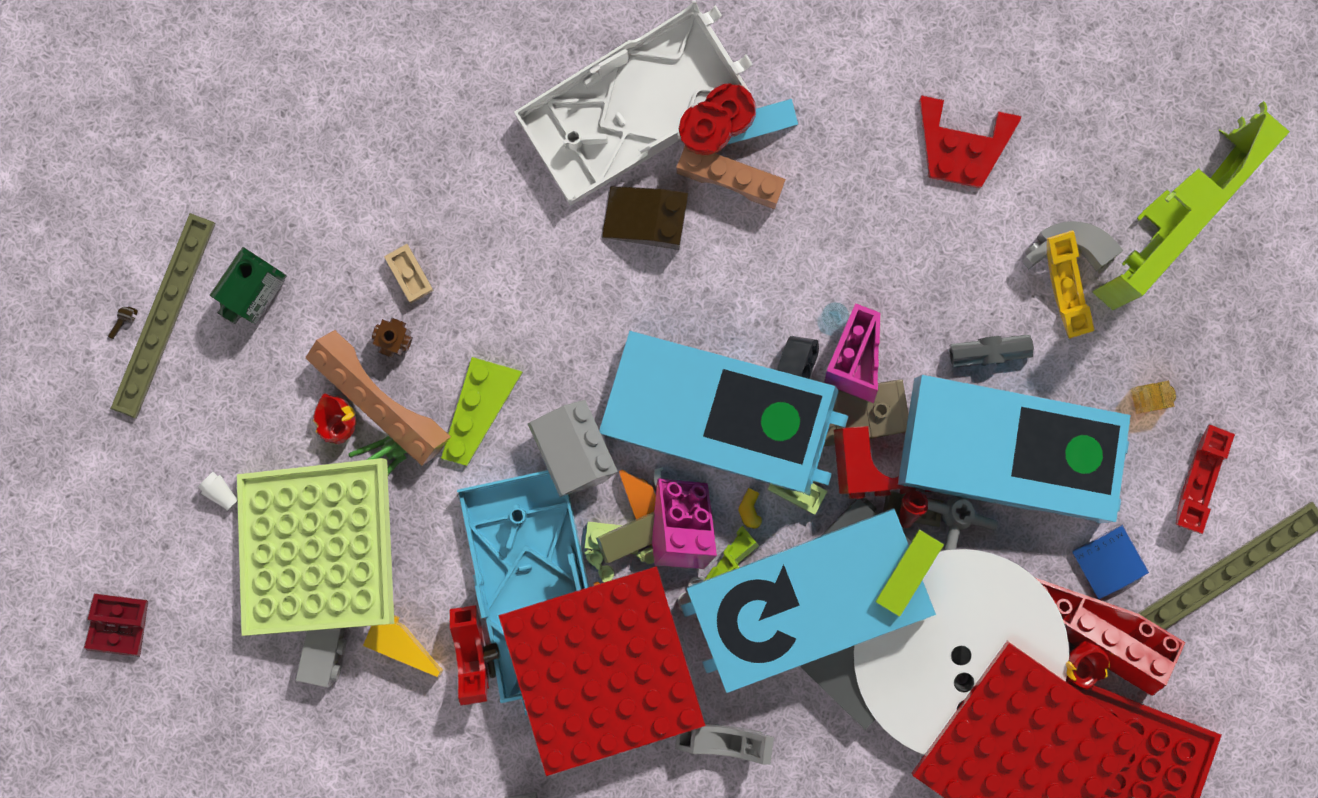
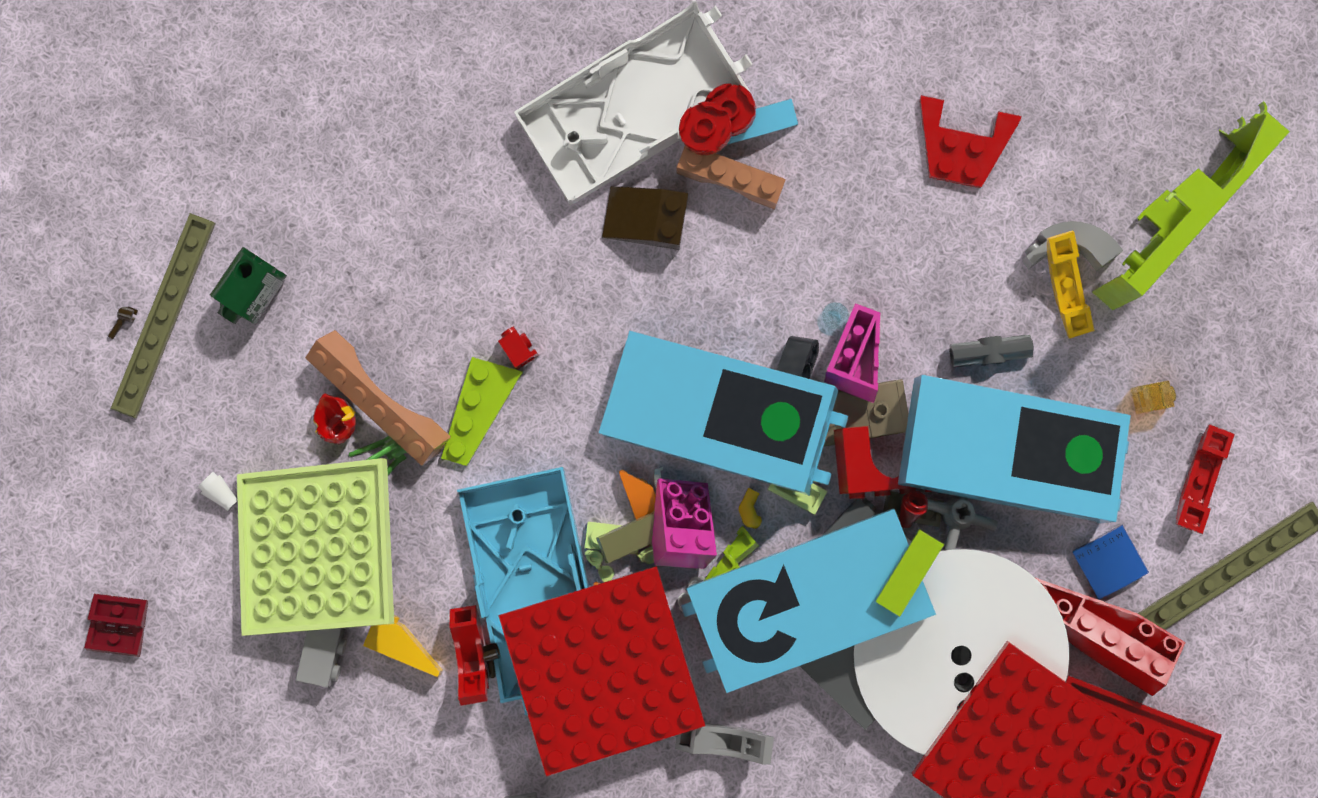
(401, 341): reddish brown brick -> none
(408, 273): tan plate -> none
(517, 347): none -> red brick
(572, 448): light grey slope -> none
(1087, 665): red hair -> none

